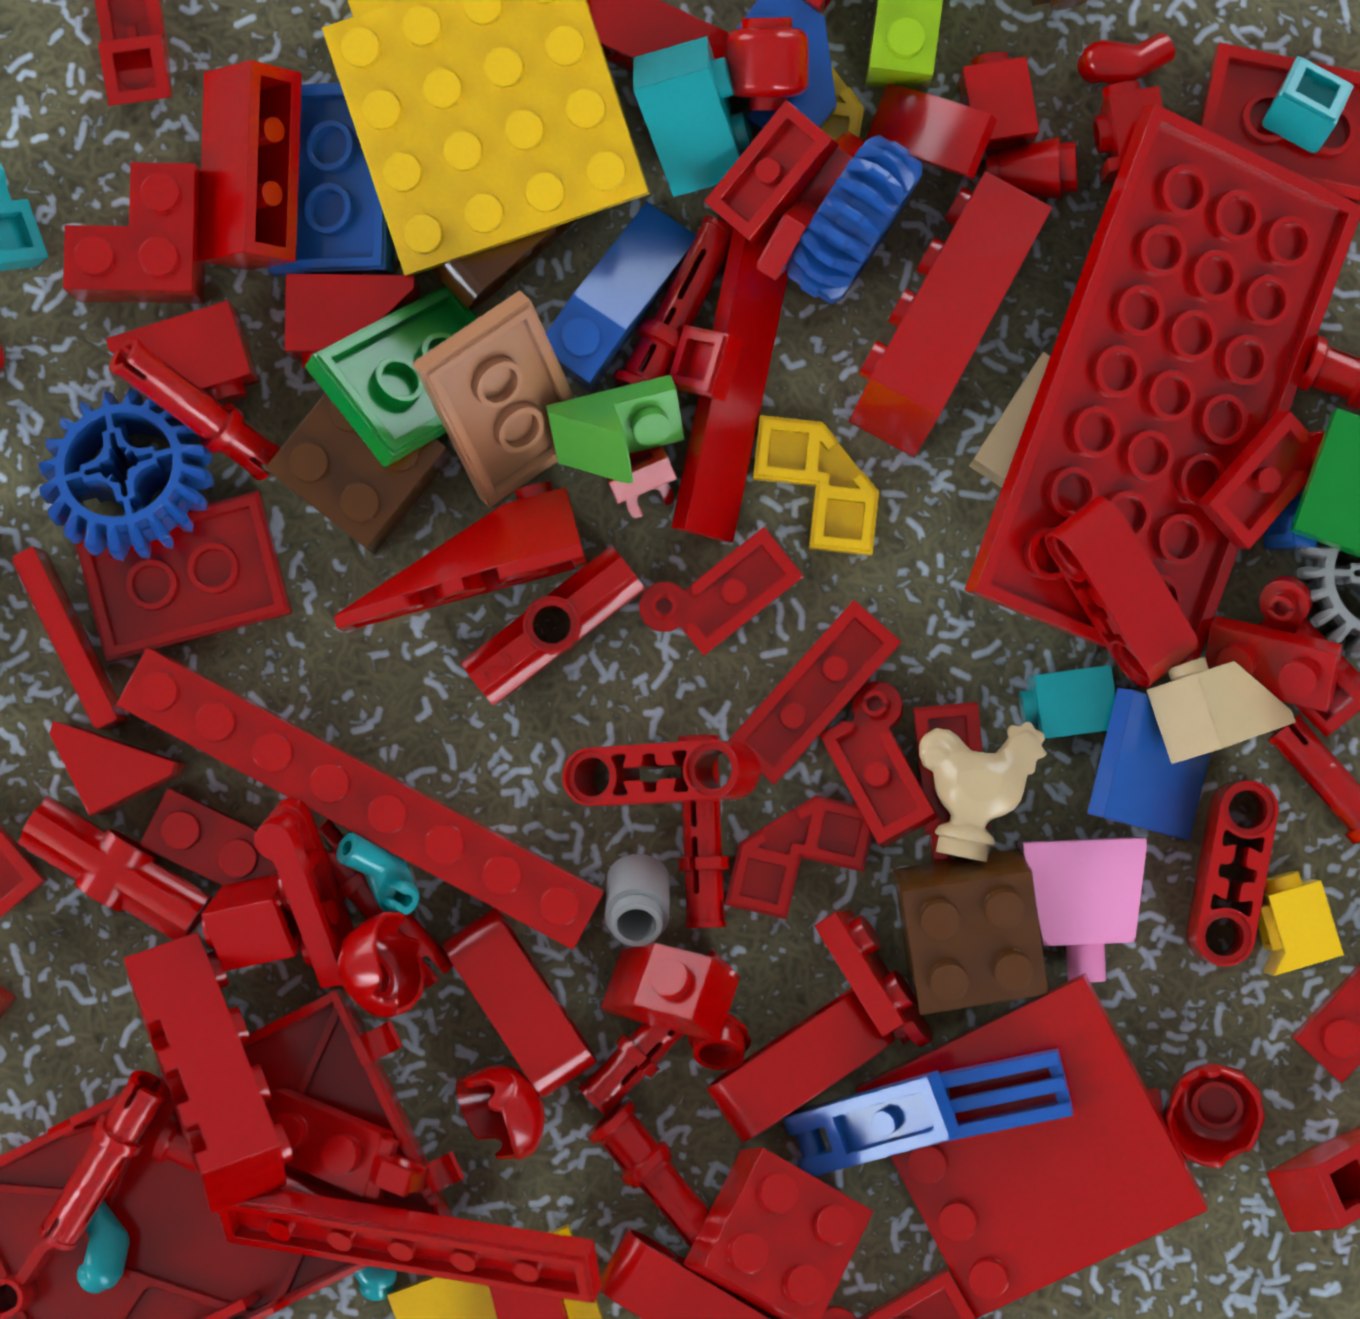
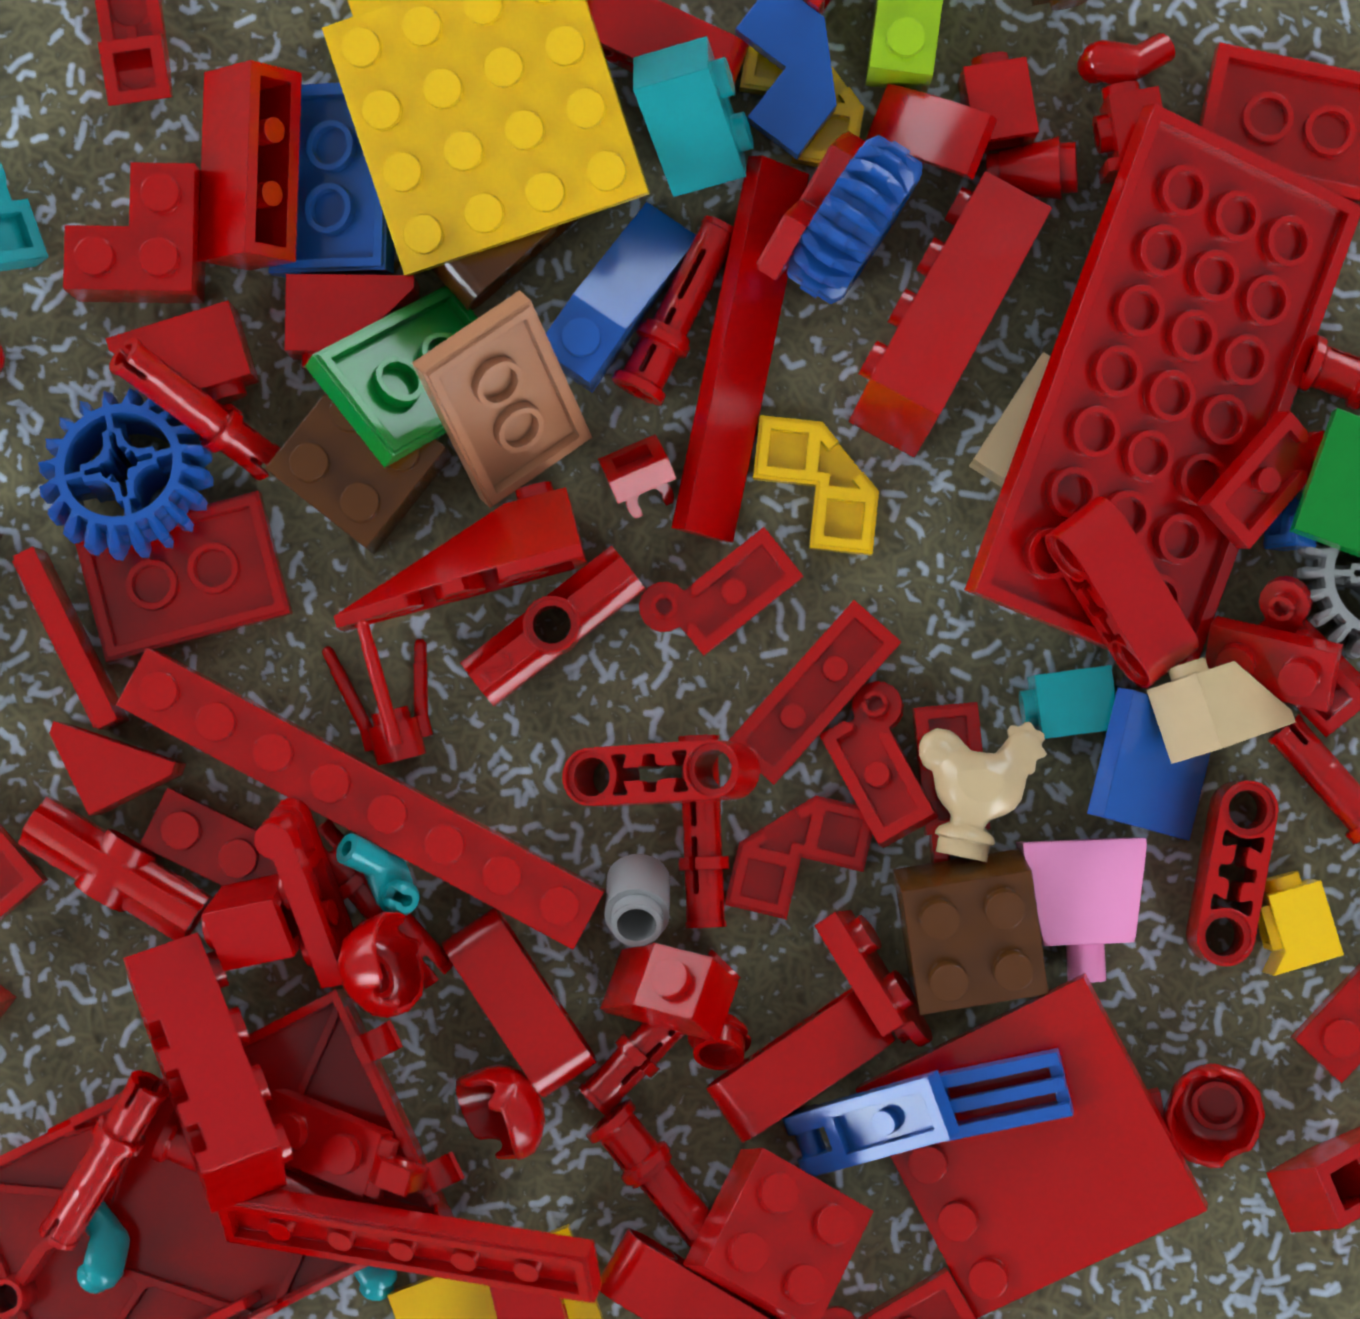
(394, 732): none -> red plant
(606, 426): bright green slope -> none
(705, 362): red tile -> none
(768, 61): red head -> none
(771, 173): red plate -> none
(1307, 105): teal slope -> none

